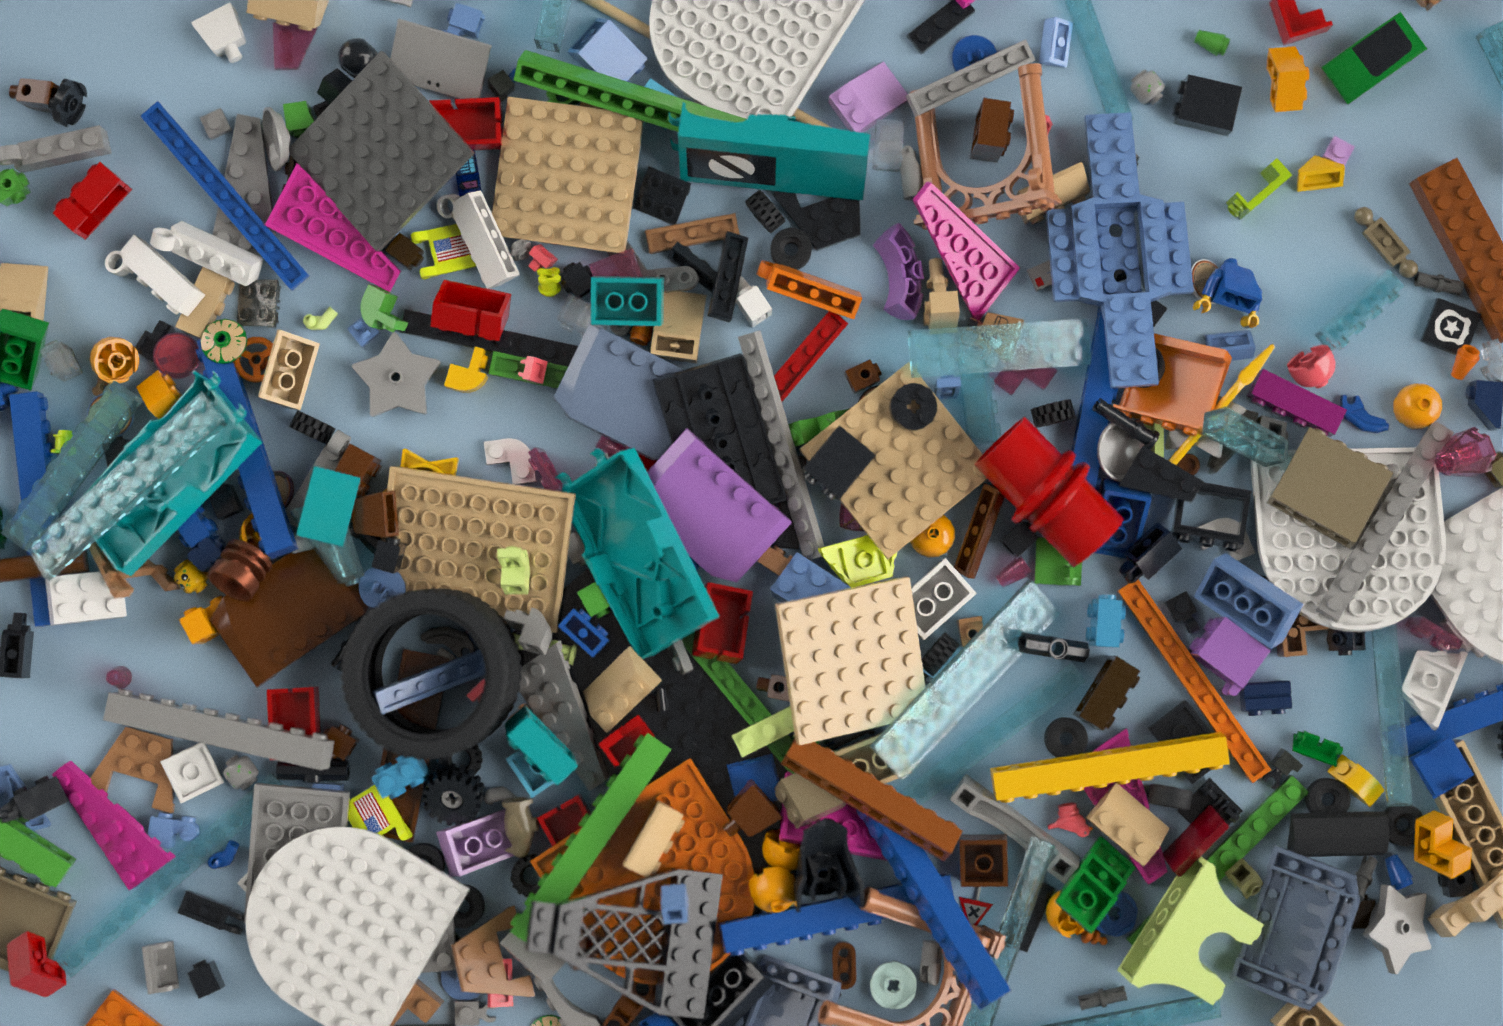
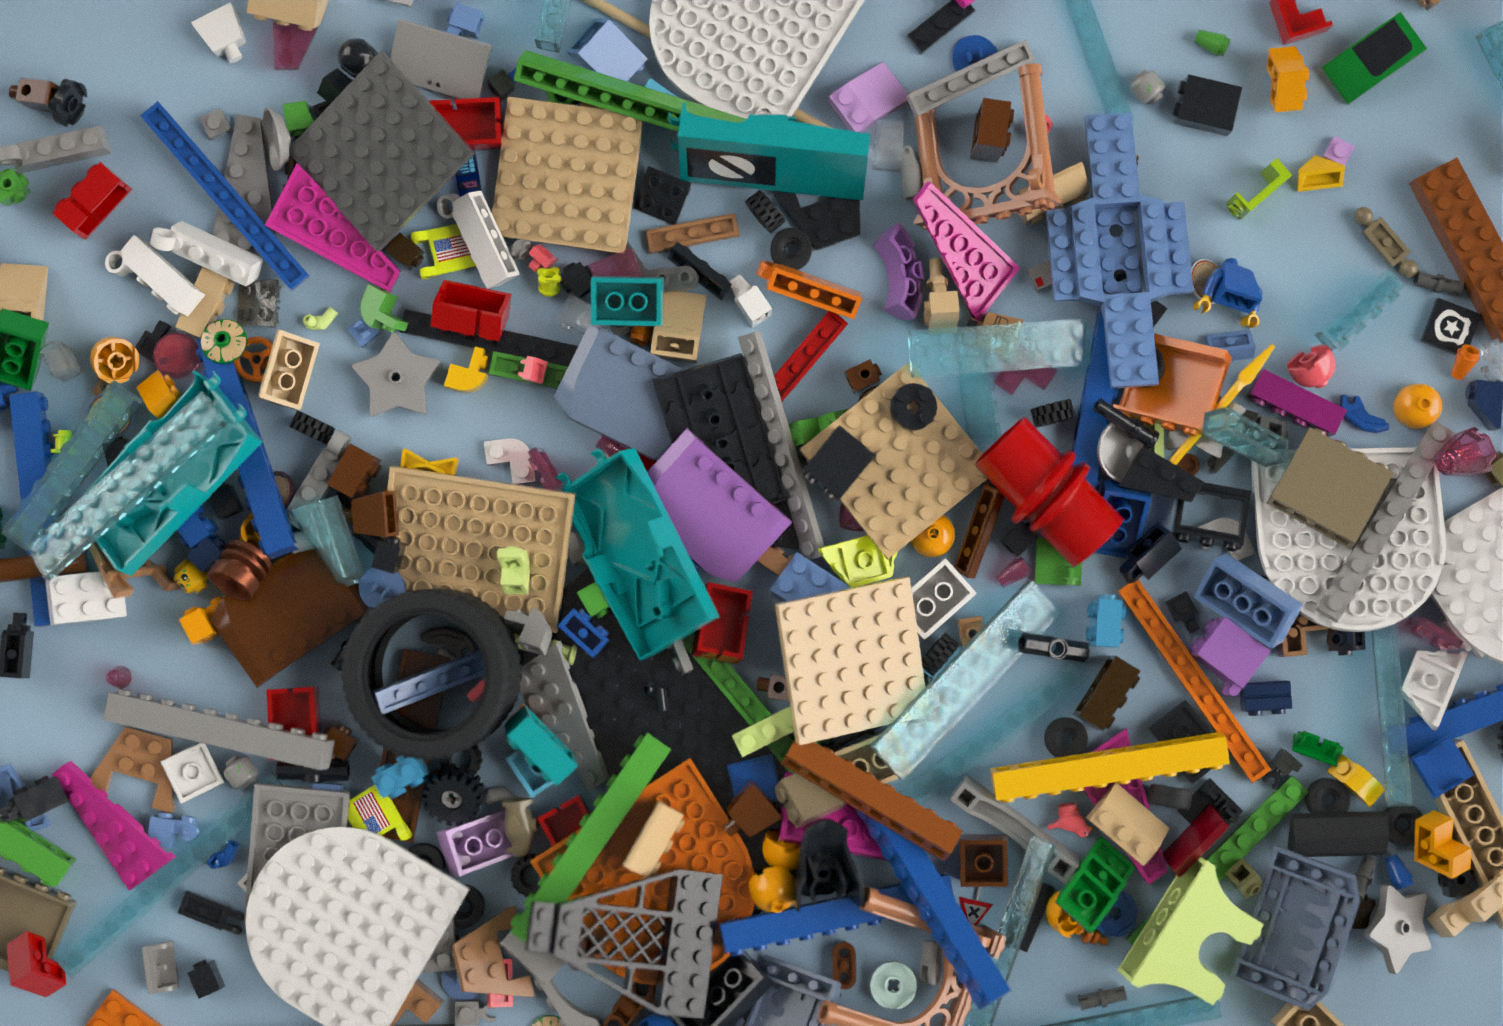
(328, 506): teal tile -> none
(619, 689): tan slope -> none
(622, 740): red panel -> none
(674, 904): medium blue brick -> none
(728, 276): black tile -> none
(947, 387): medium blue plate -> none
(1055, 42): light blue slope -> none

